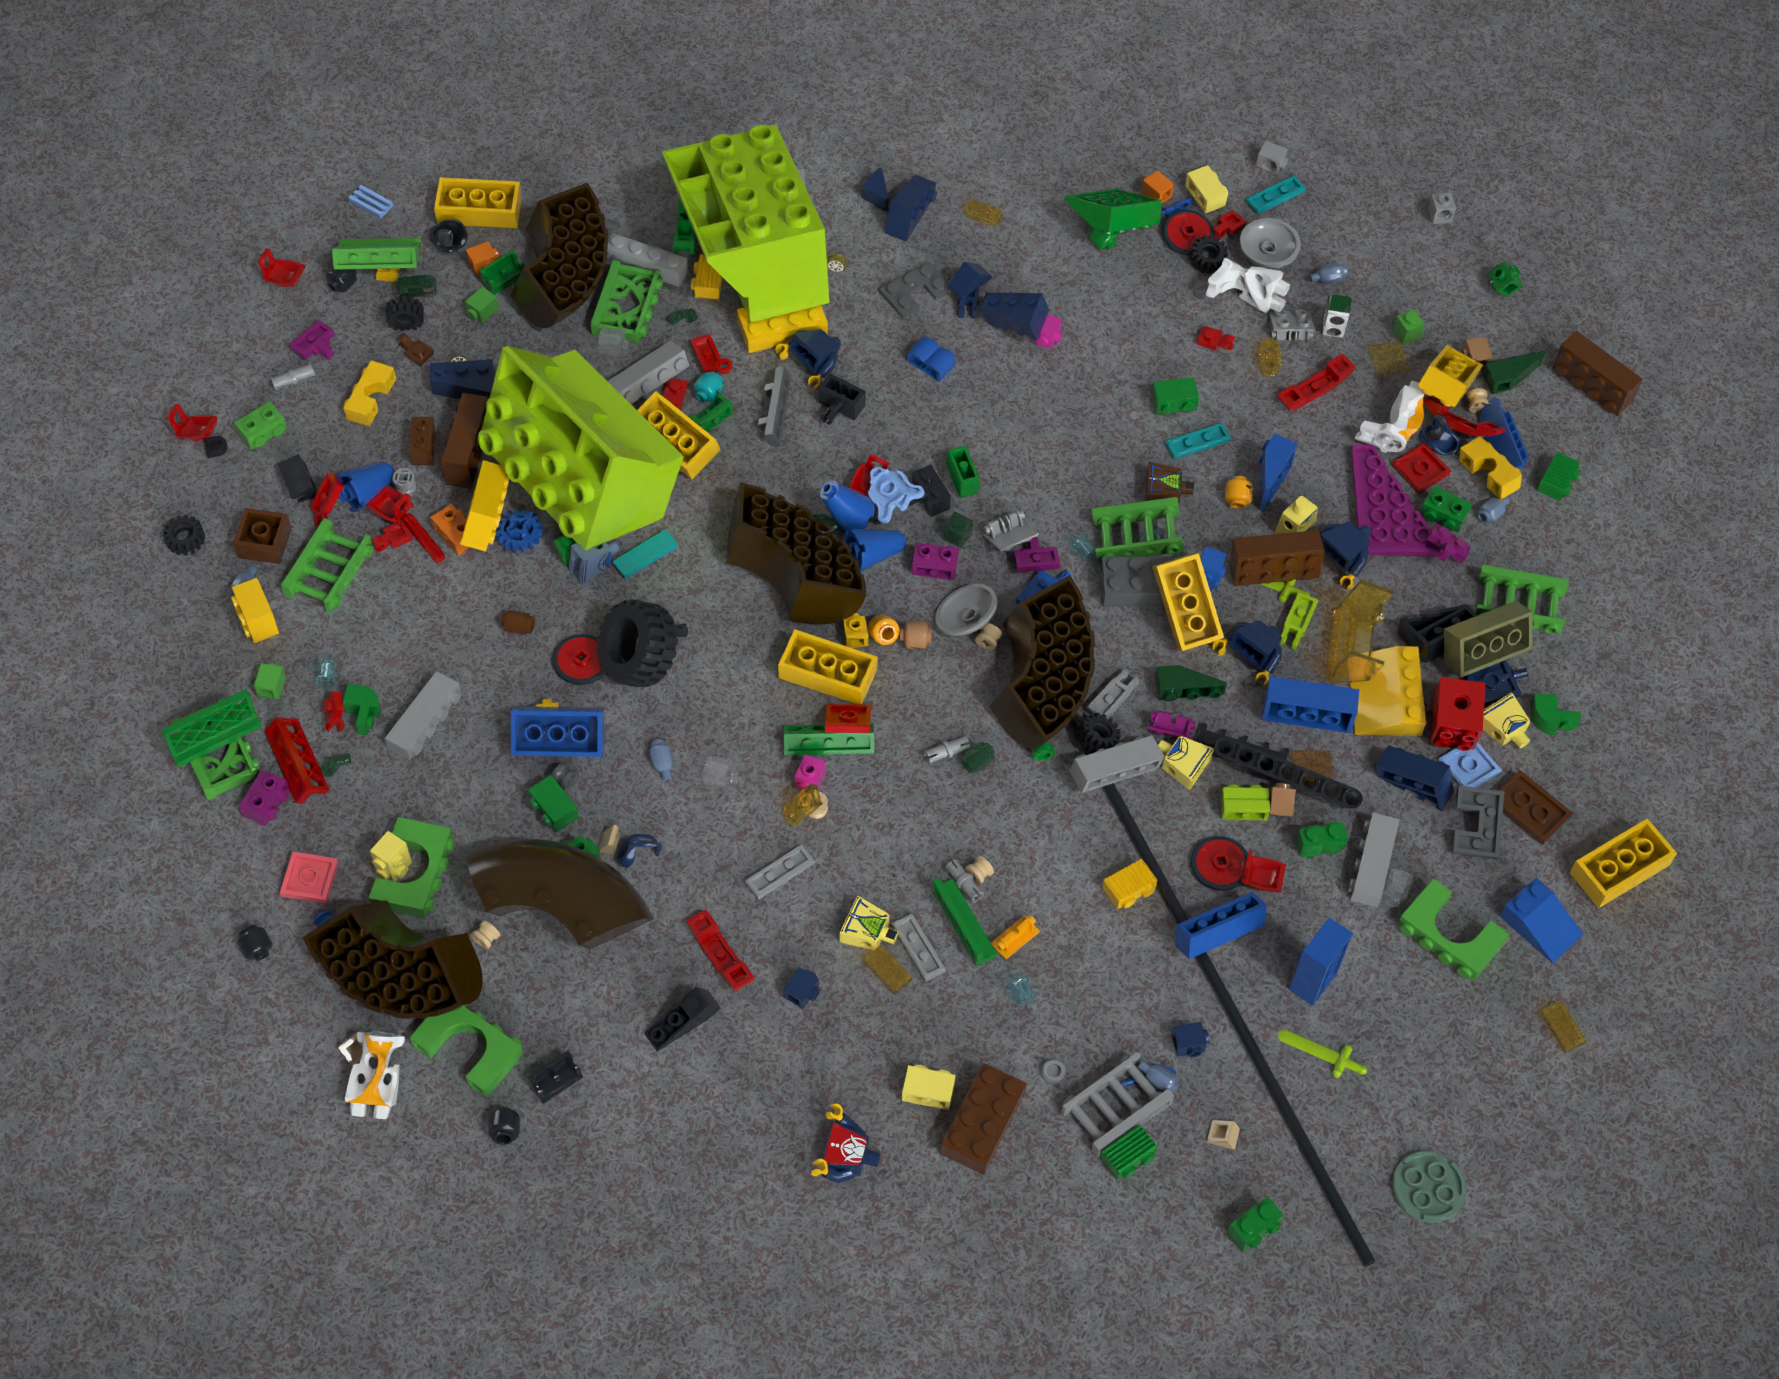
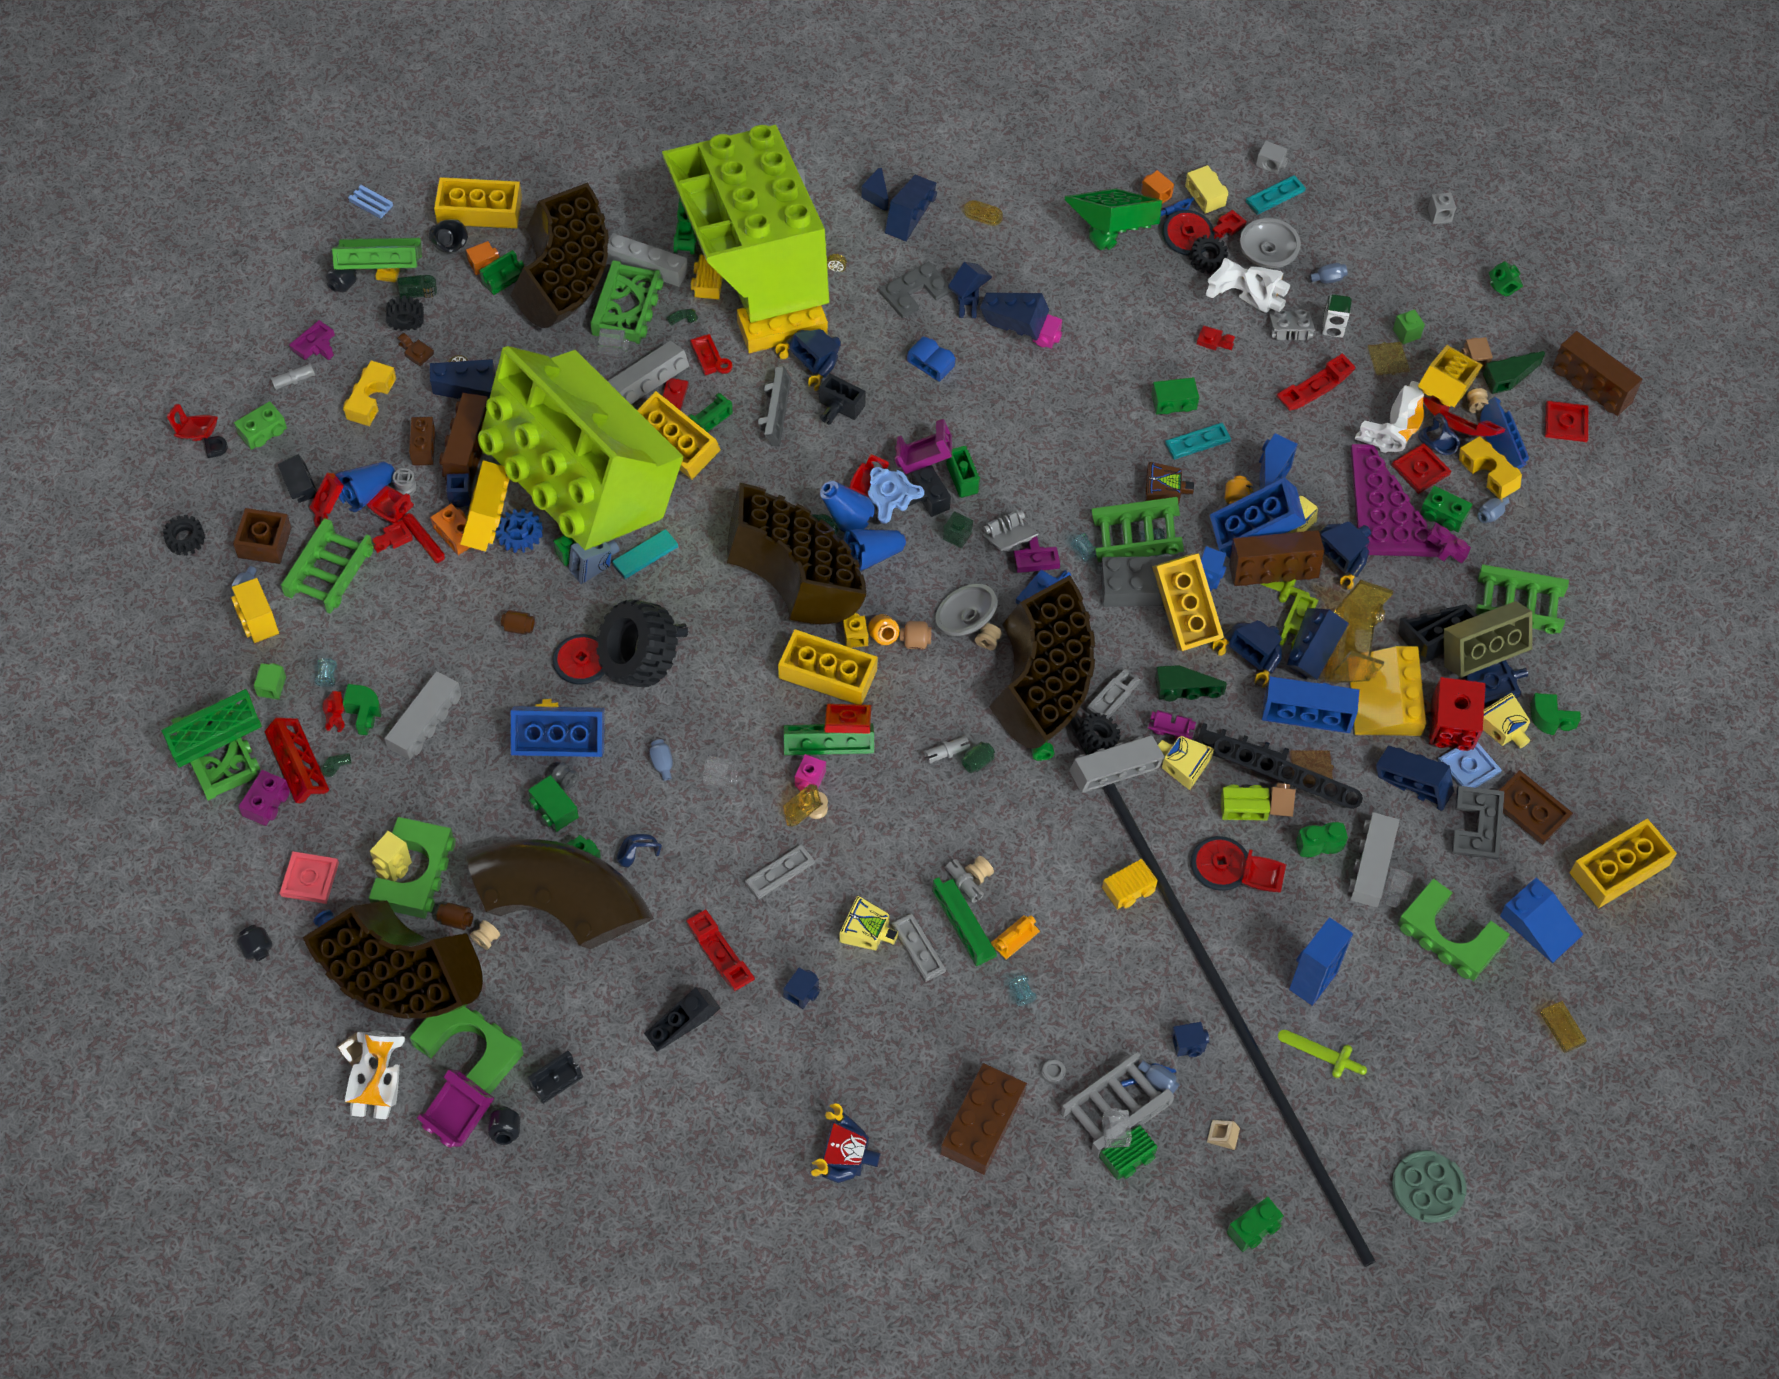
(280, 271): red piece -> none
(455, 916): none -> reddish brown brick
(456, 1109): none -> magenta panel
(459, 489): none -> dark blue brick
(481, 305): bright green brick -> none
(609, 840): tan slope -> none
(708, 386): teal head -> none
(887, 969): clear yellow plate -> none
(924, 451): none -> magenta panel
(928, 1087): light yellow brick -> none
(935, 561): magenta brick -> none
(1116, 1128): none -> clear brick
(1220, 925): blue brick -> none
(1264, 512): none -> blue brick
(1269, 358): clear yellow plate -> none
(1316, 641): none -> dark blue wedge
(1559, 476): green brick -> none
(1566, 421): none -> red tile

